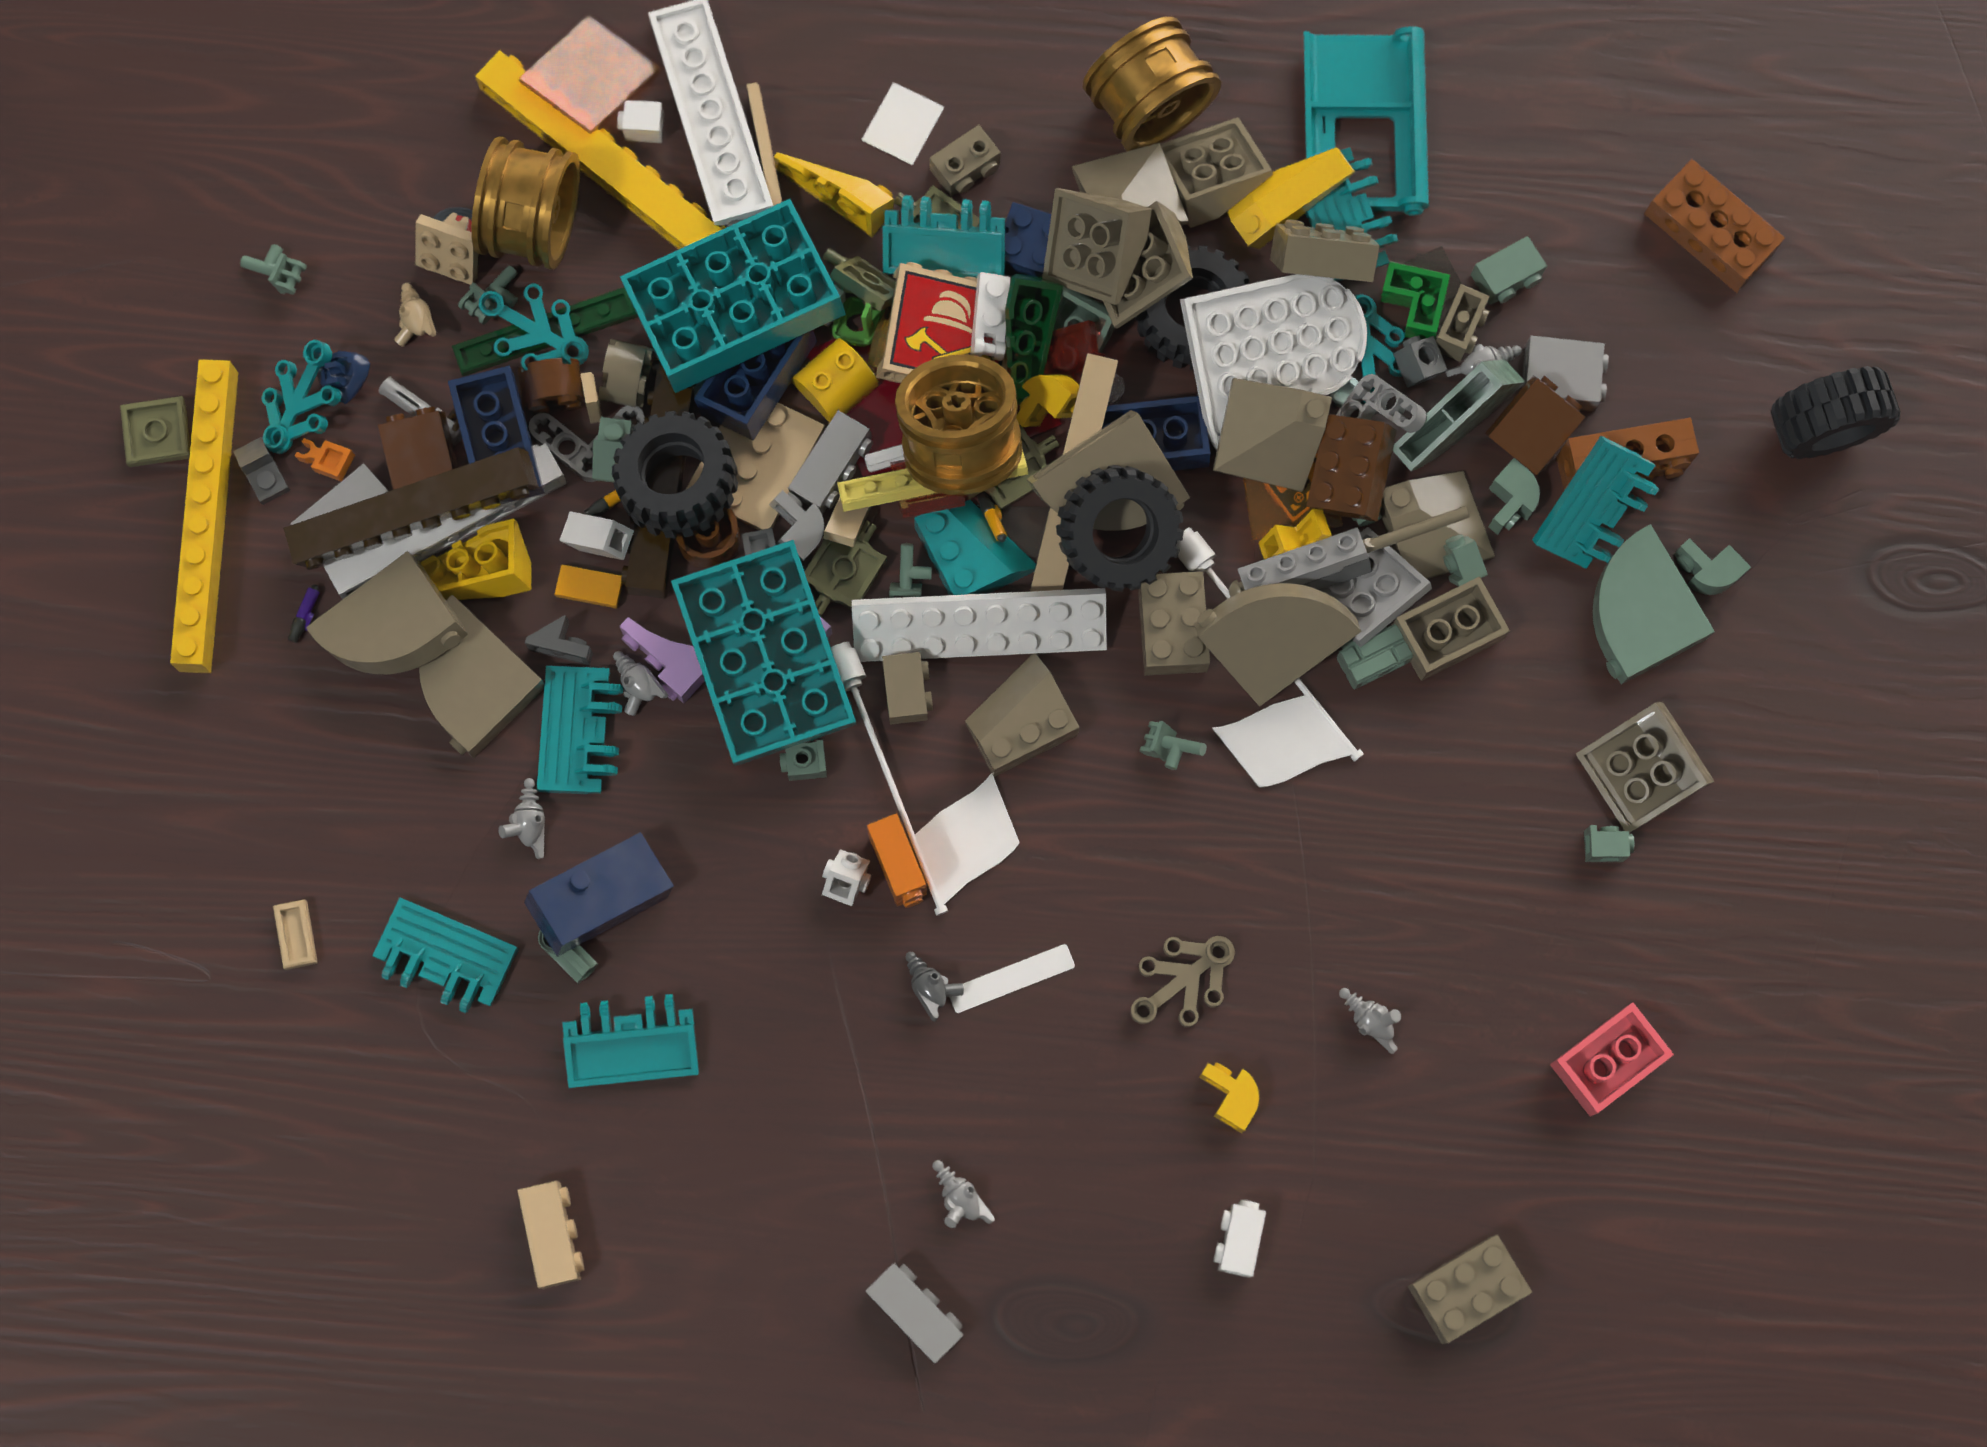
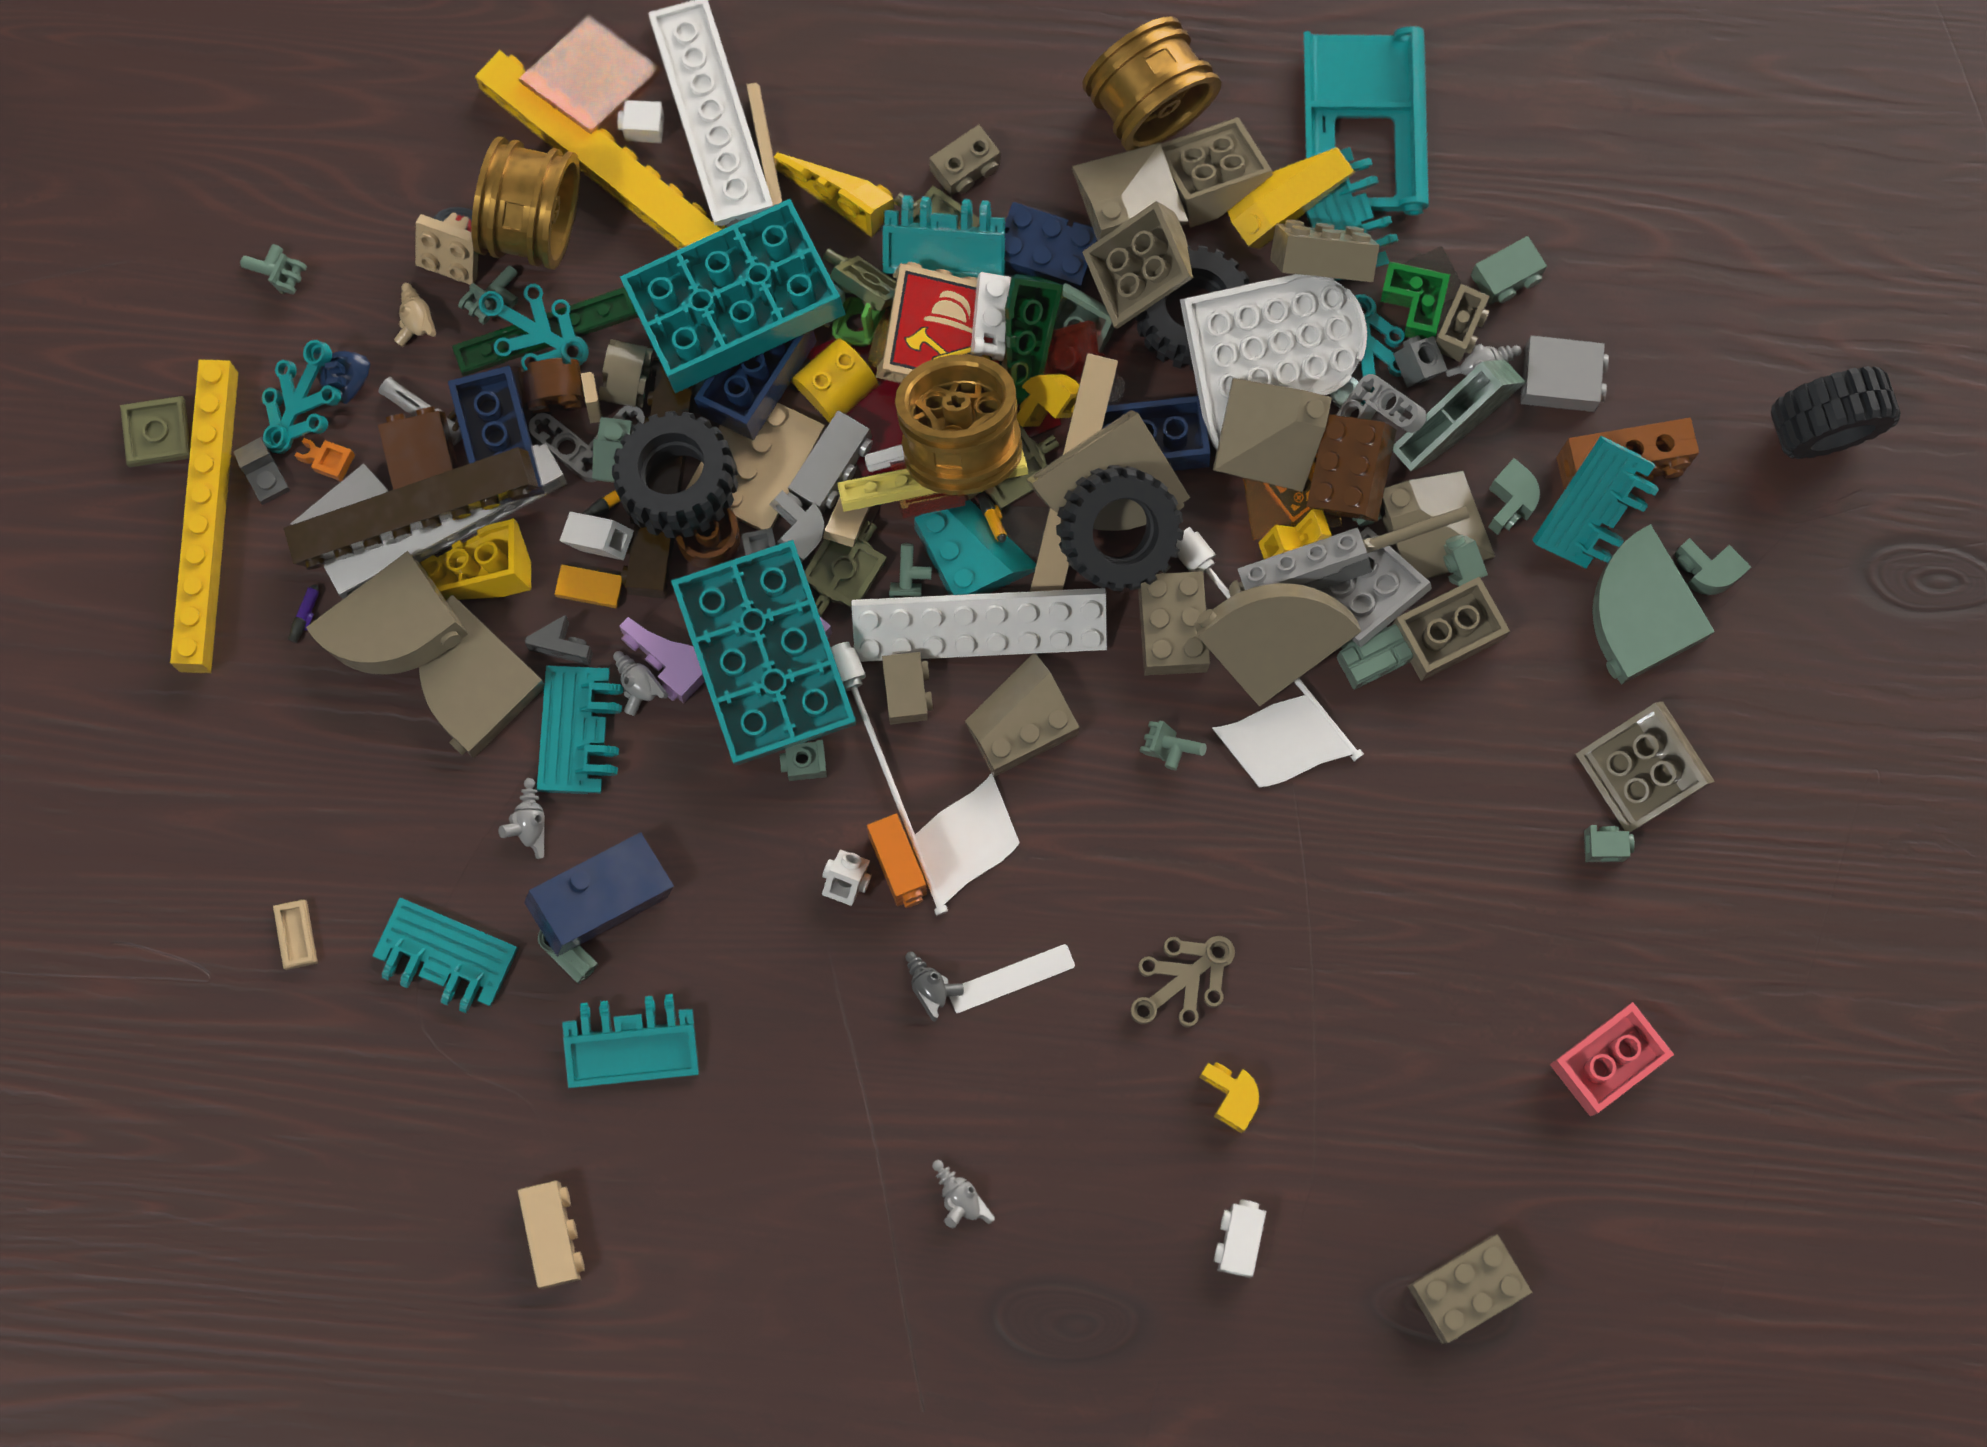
(902, 123): white sticker -> none
(916, 1311): light grey brick -> none
(1094, 243): dark tan slope -> none
(1373, 1019): light grey piece -> none
(1536, 423): reddish brown brick -> none
(1719, 207): dark orange brick -> none

